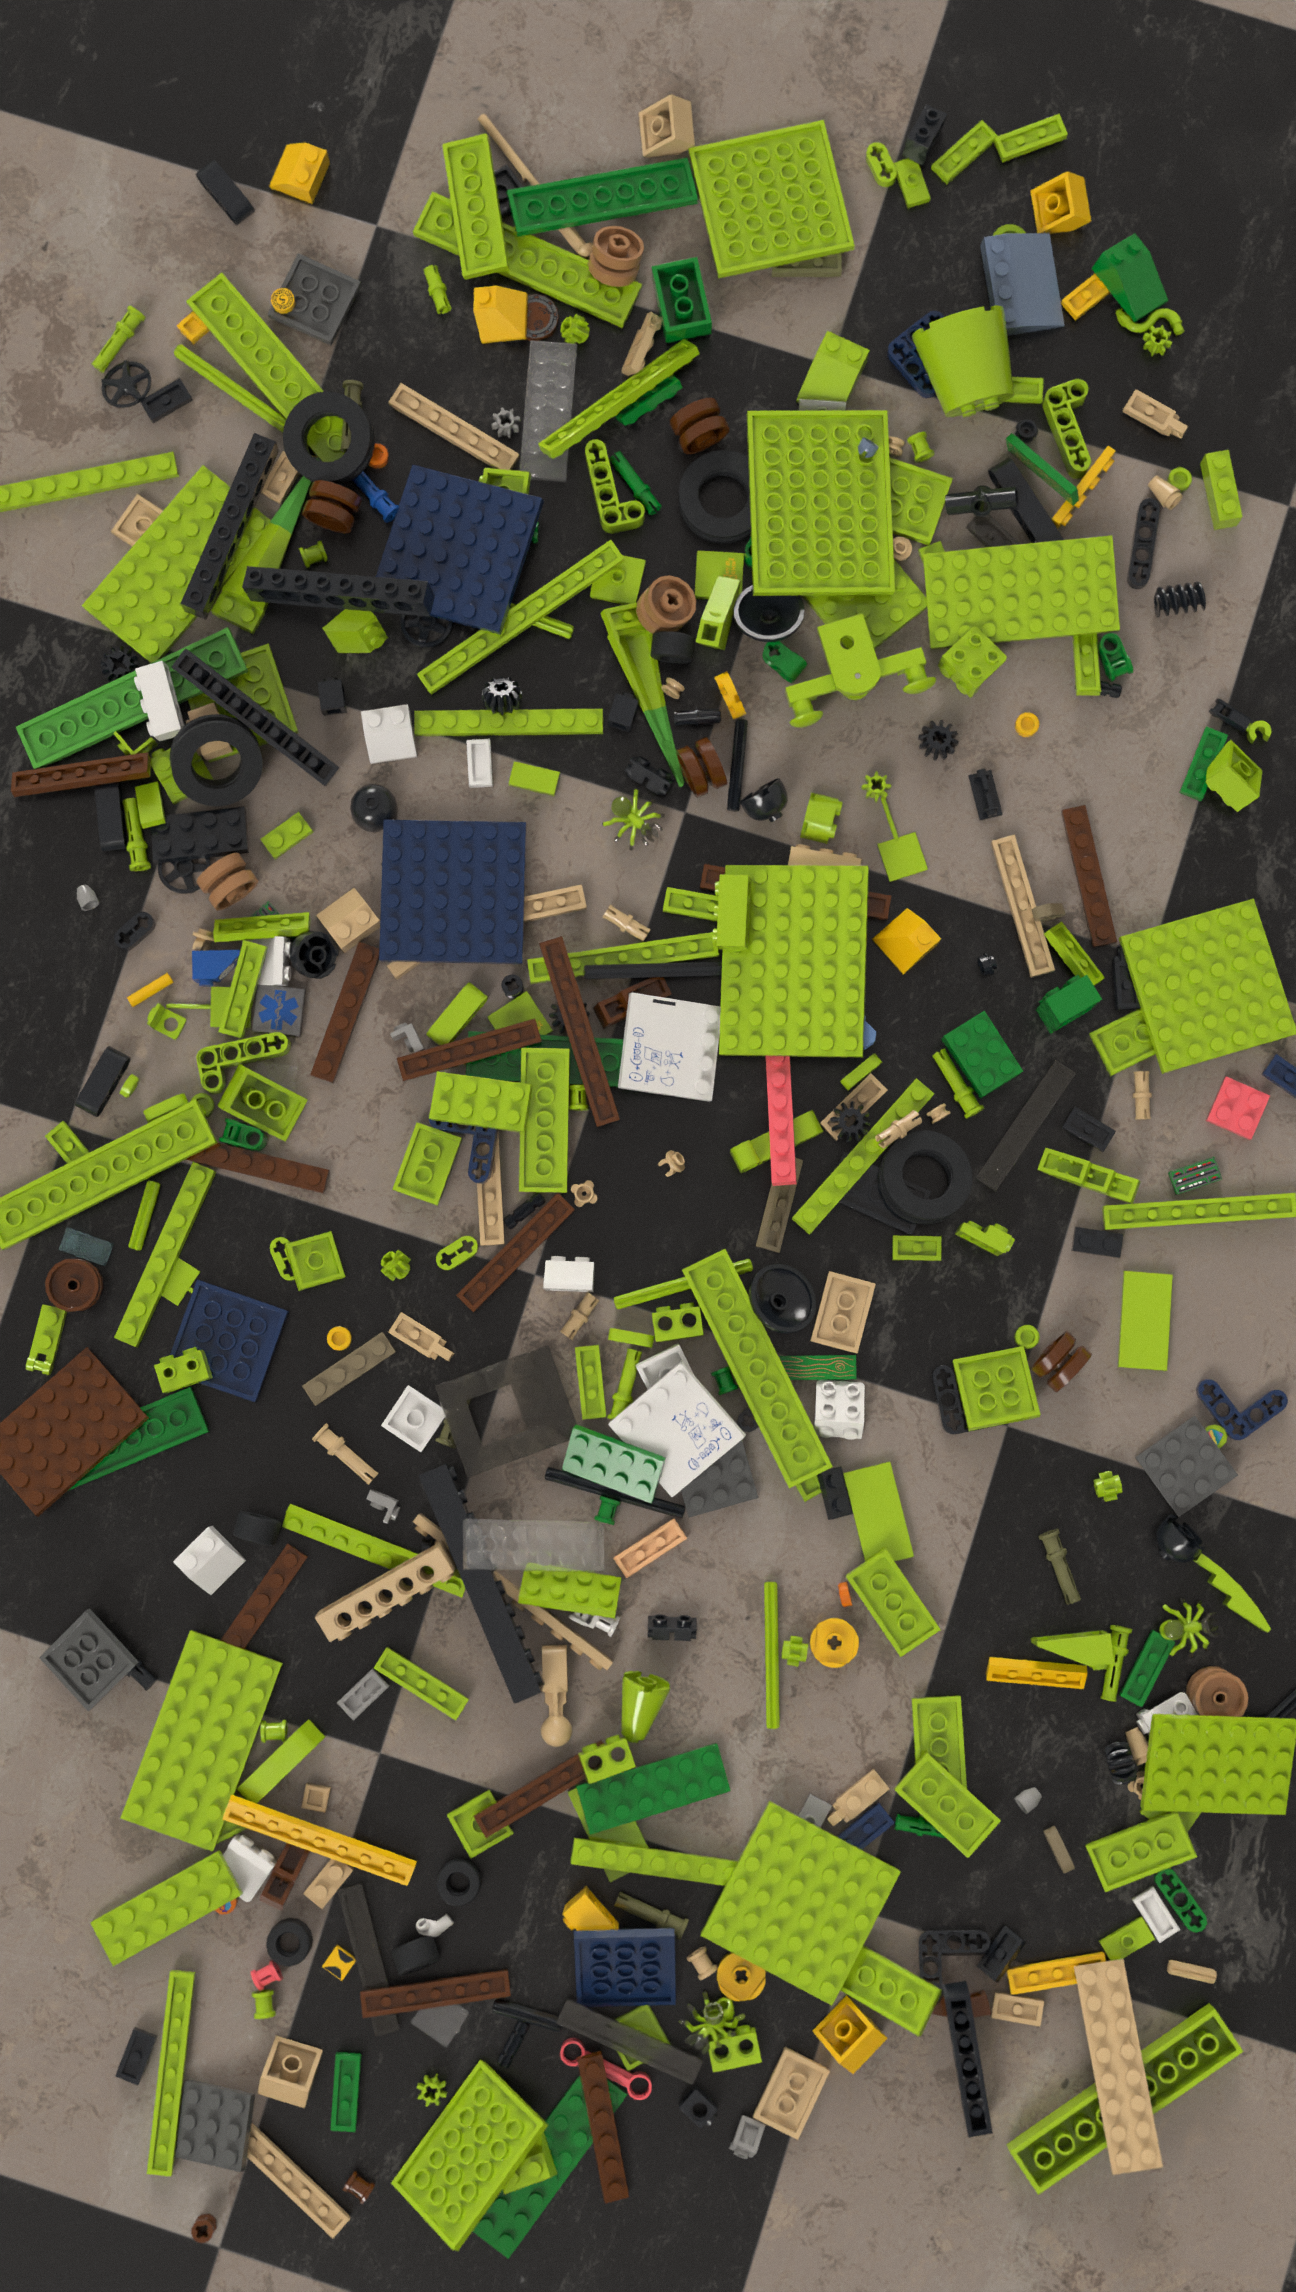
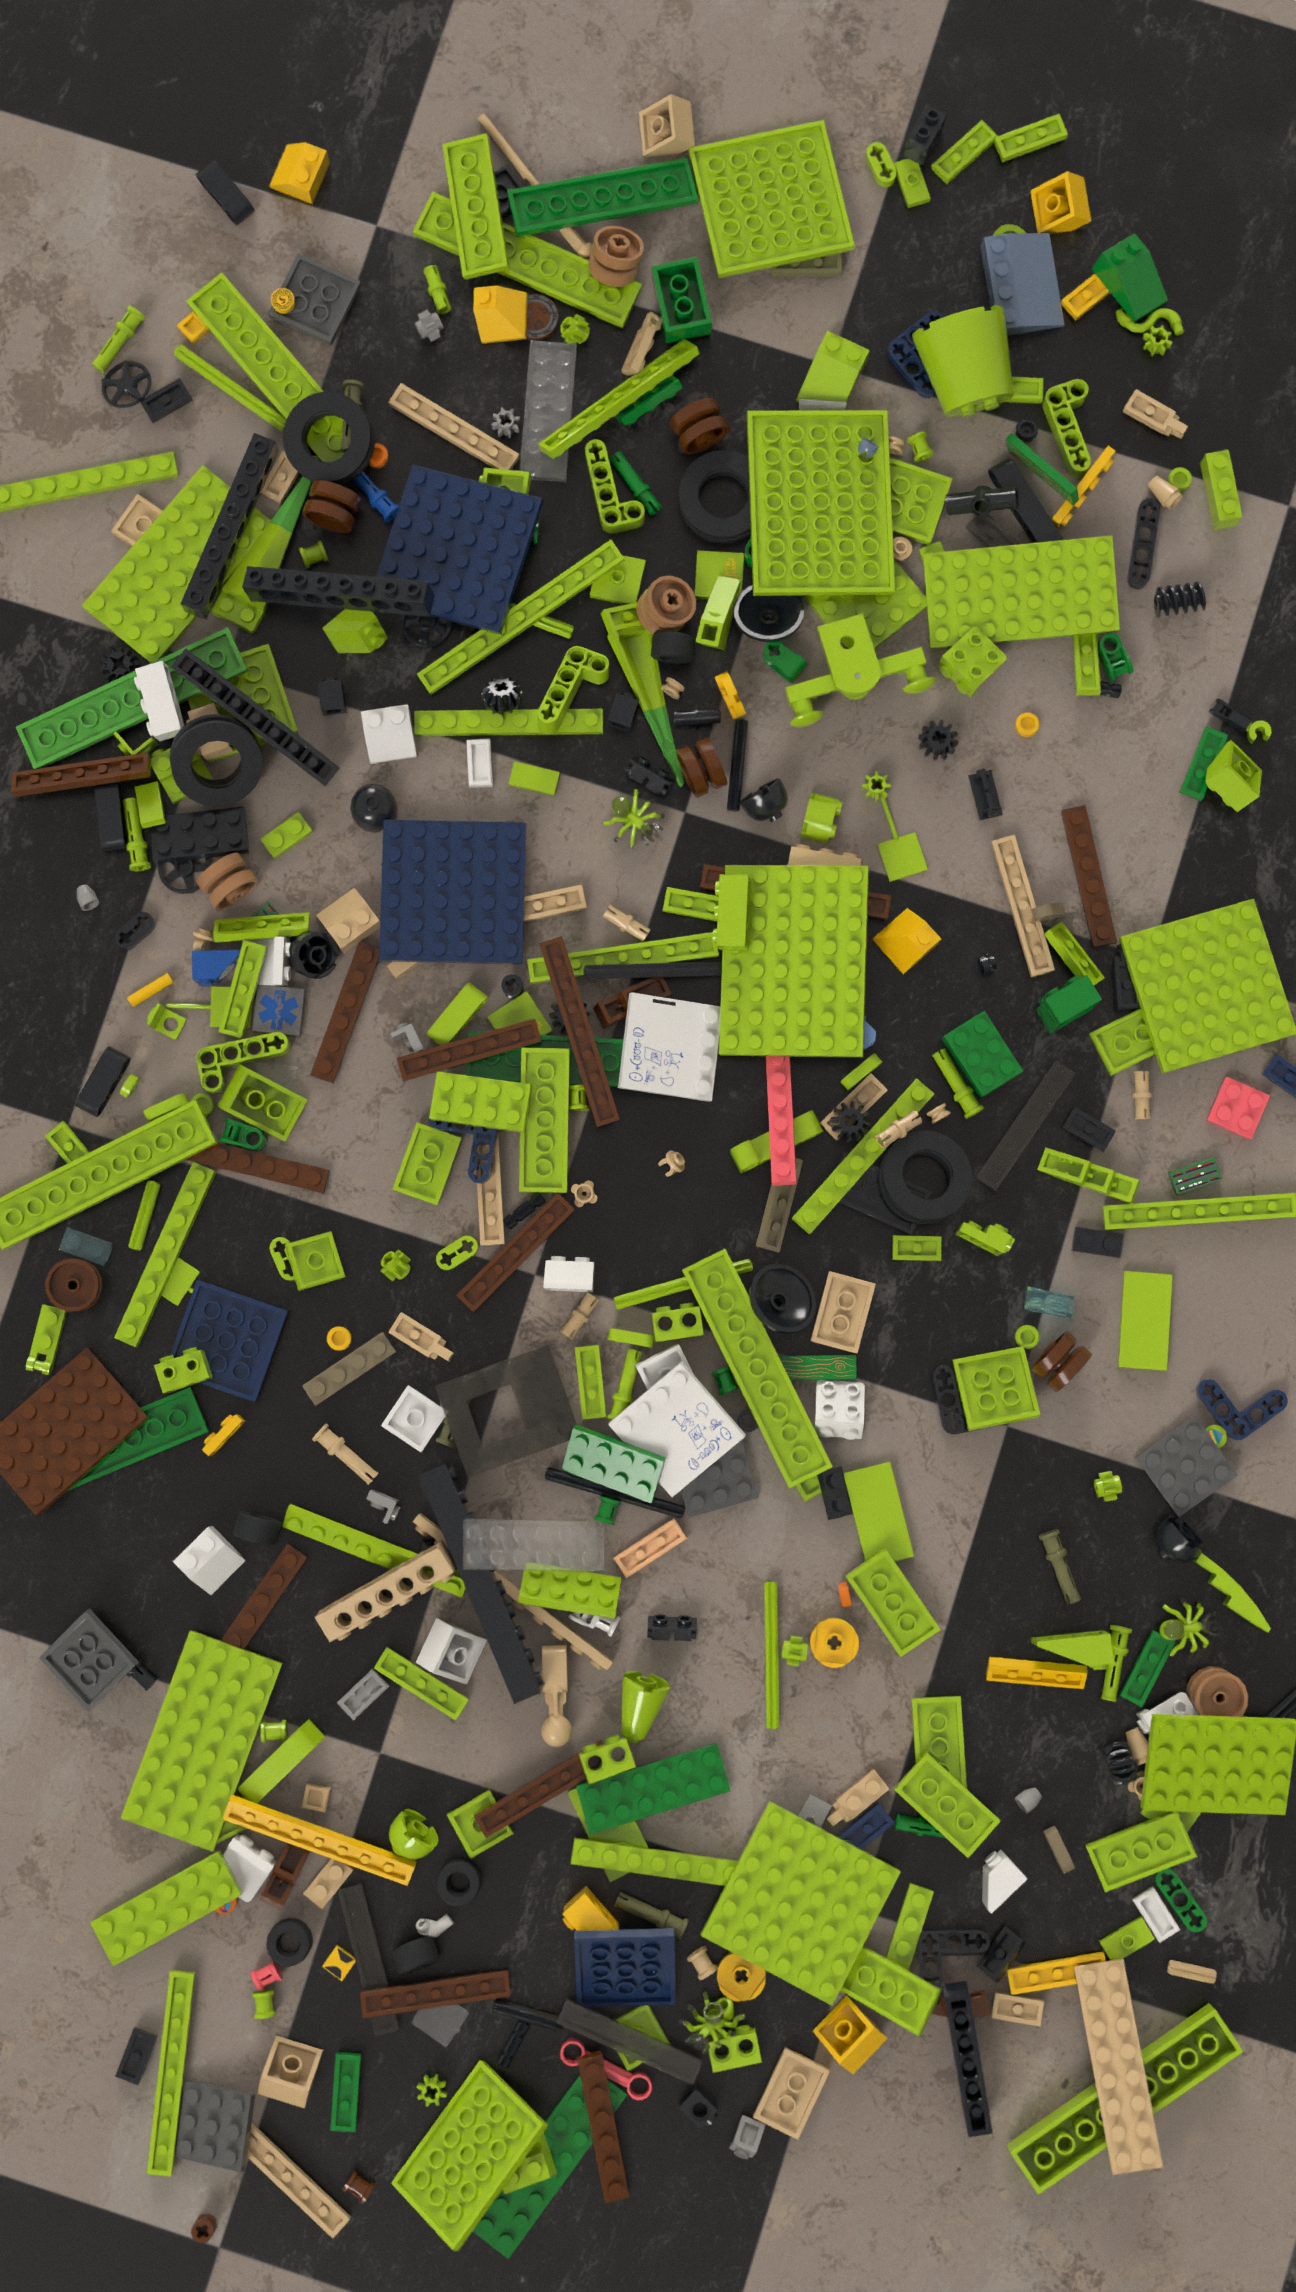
(216, 1441): none -> yellow plate
(410, 1836): none -> lime cylinder
(429, 325): none -> light grey gear
(451, 1651): none -> white slope
(566, 690): none -> lime beam
(909, 1925): none -> lime plate
(1000, 1880): none -> white slope
(1049, 1302): none -> clear light blue plate

